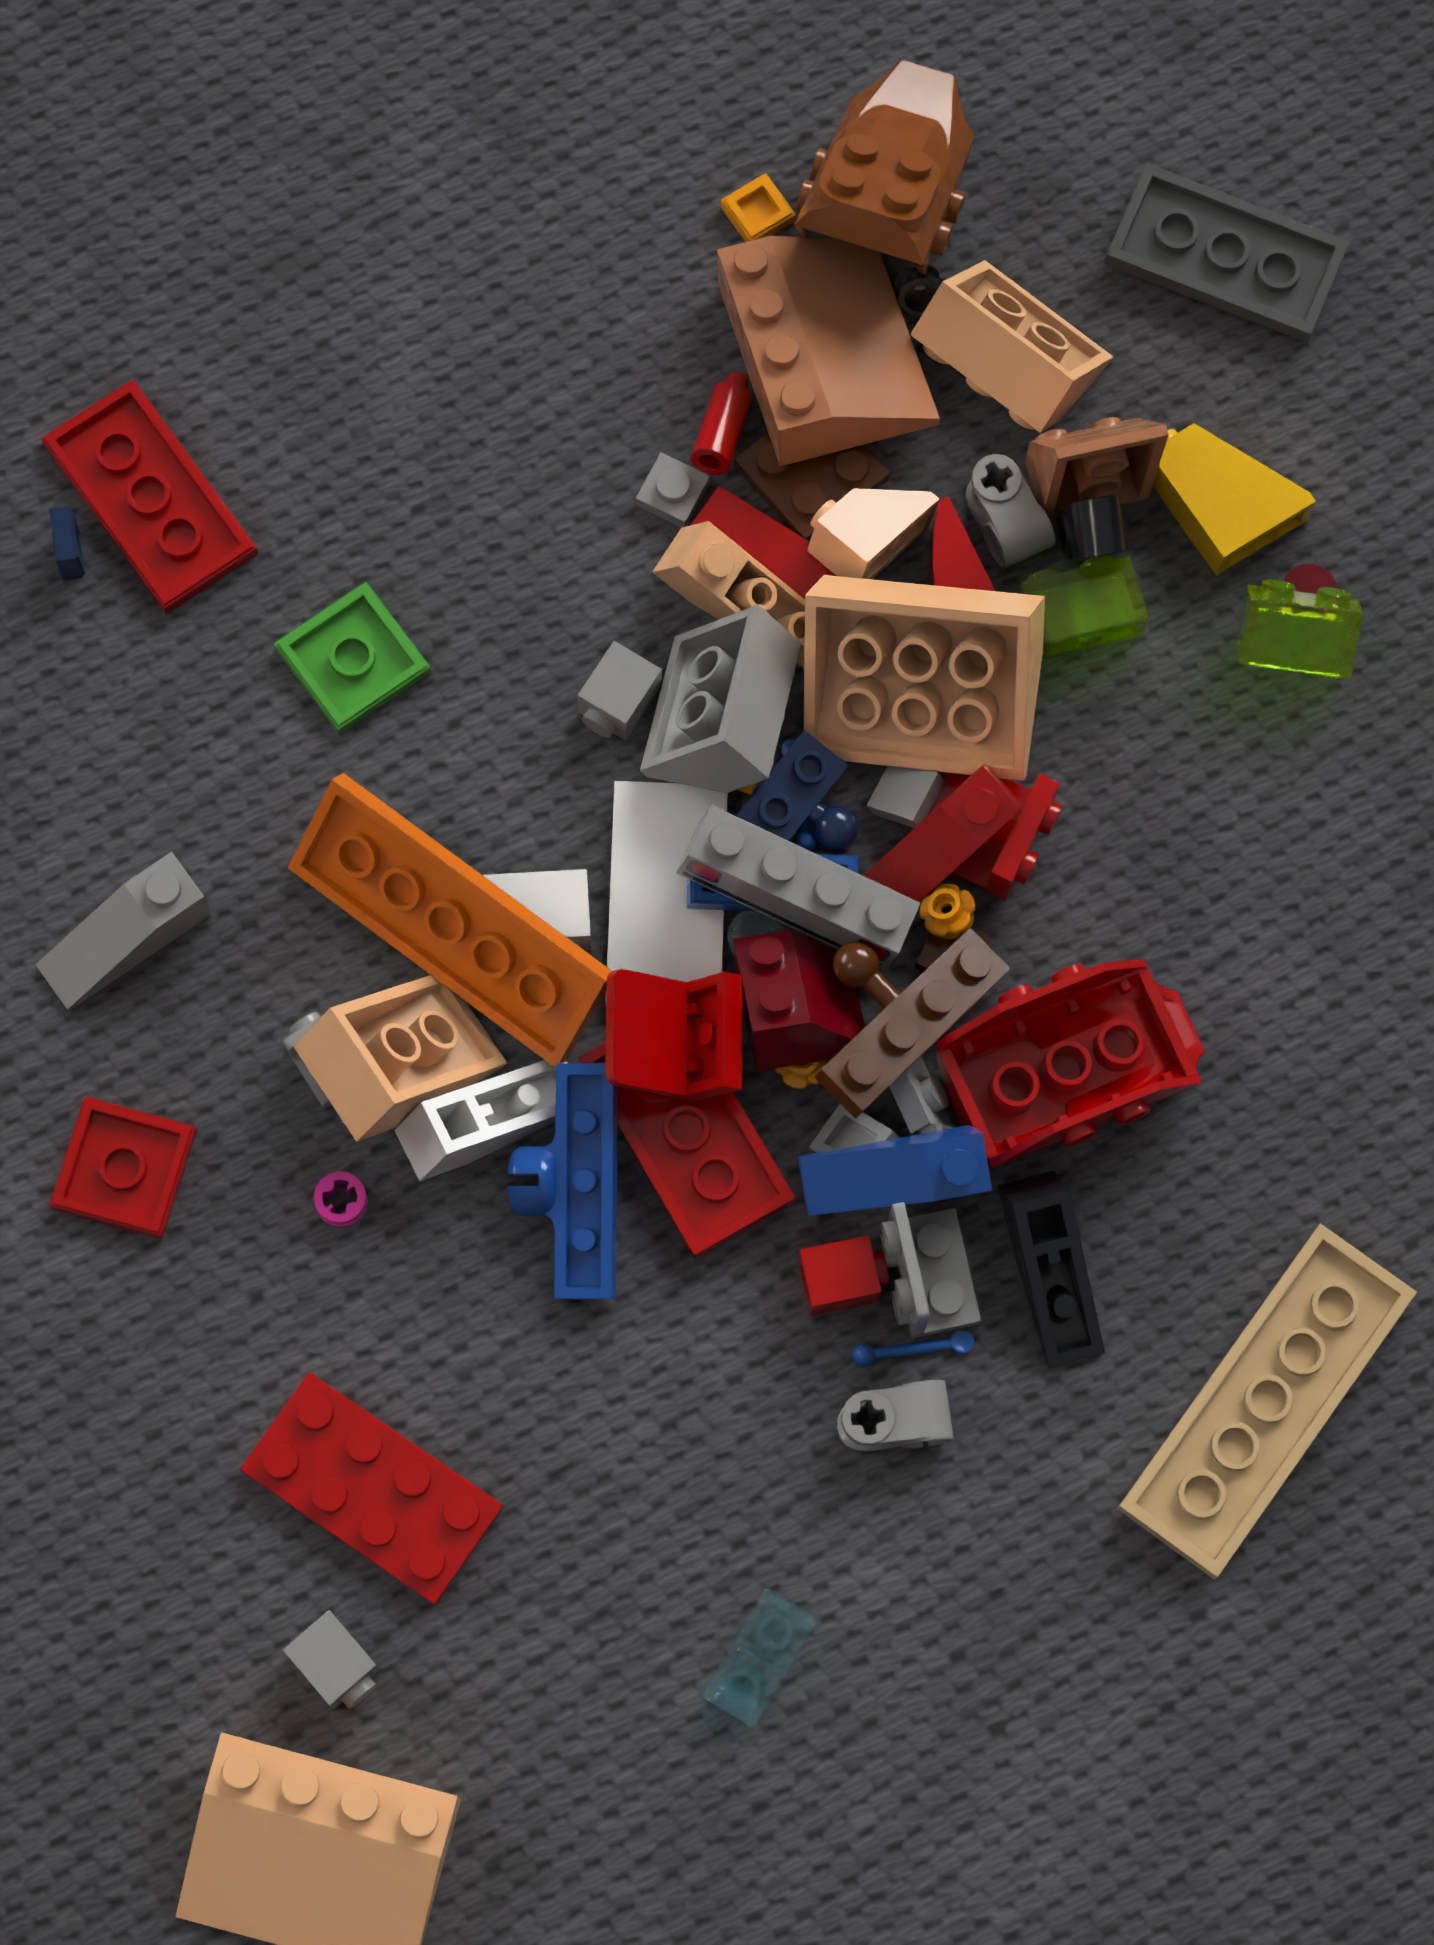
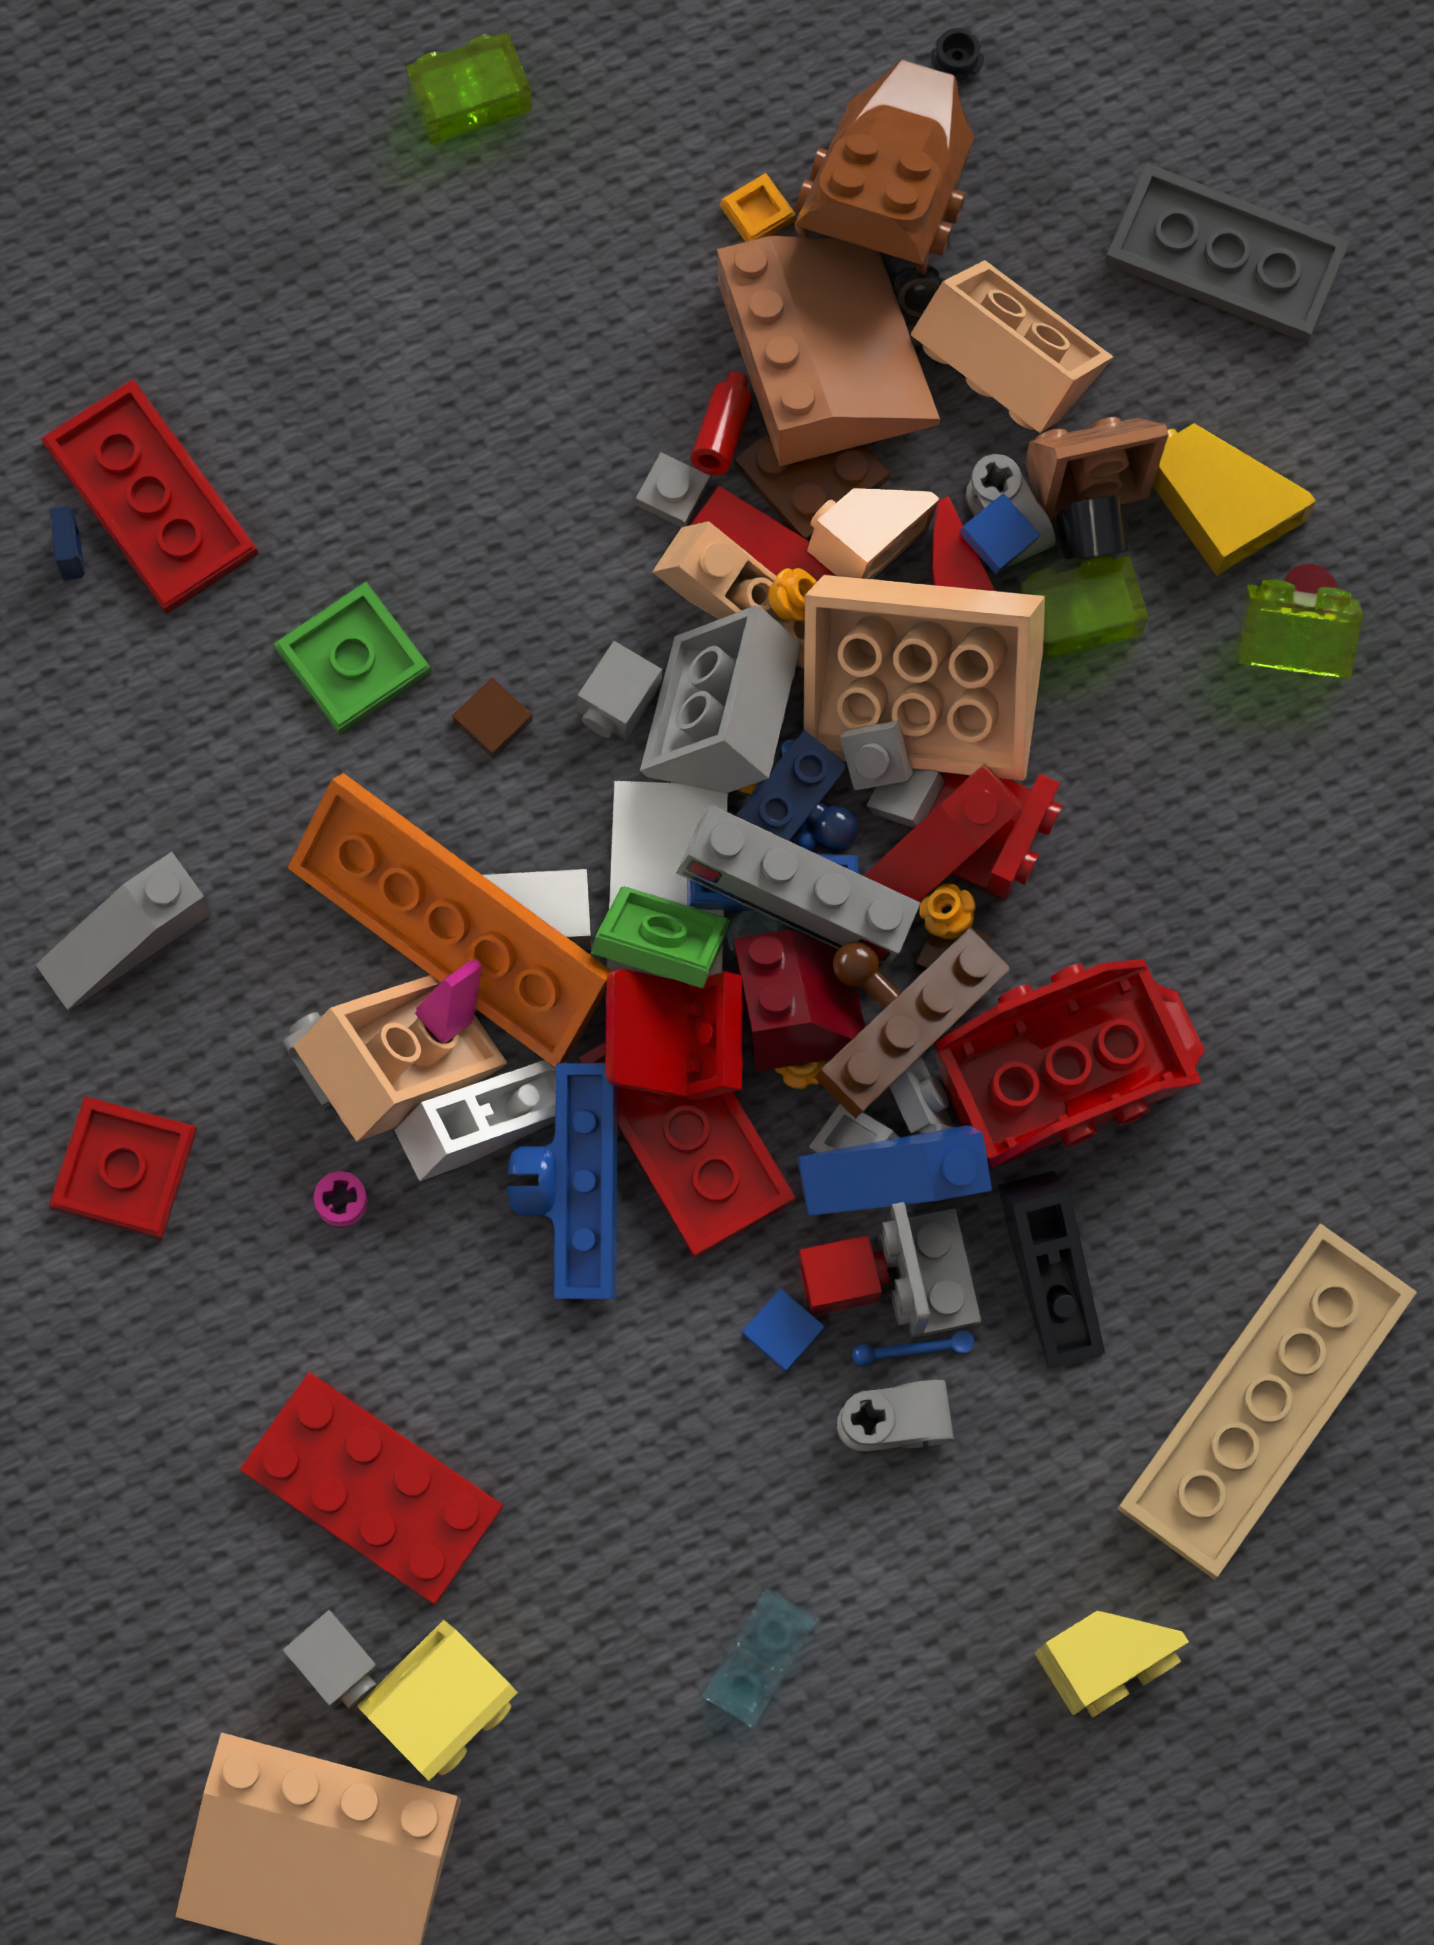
(438, 1701): none -> light yellow slope
(452, 1002): none -> dark pink slope
(468, 87): none -> clear neon green brick
(492, 717): none -> reddish brown tile
(661, 936): none -> bright green tile
(783, 1330): none -> blue tile
(789, 592): none -> light orange plate
(876, 755): none -> light grey plate
(962, 42): none -> black plate
(999, 533): none -> blue tile
(1102, 1654): none -> light yellow slope

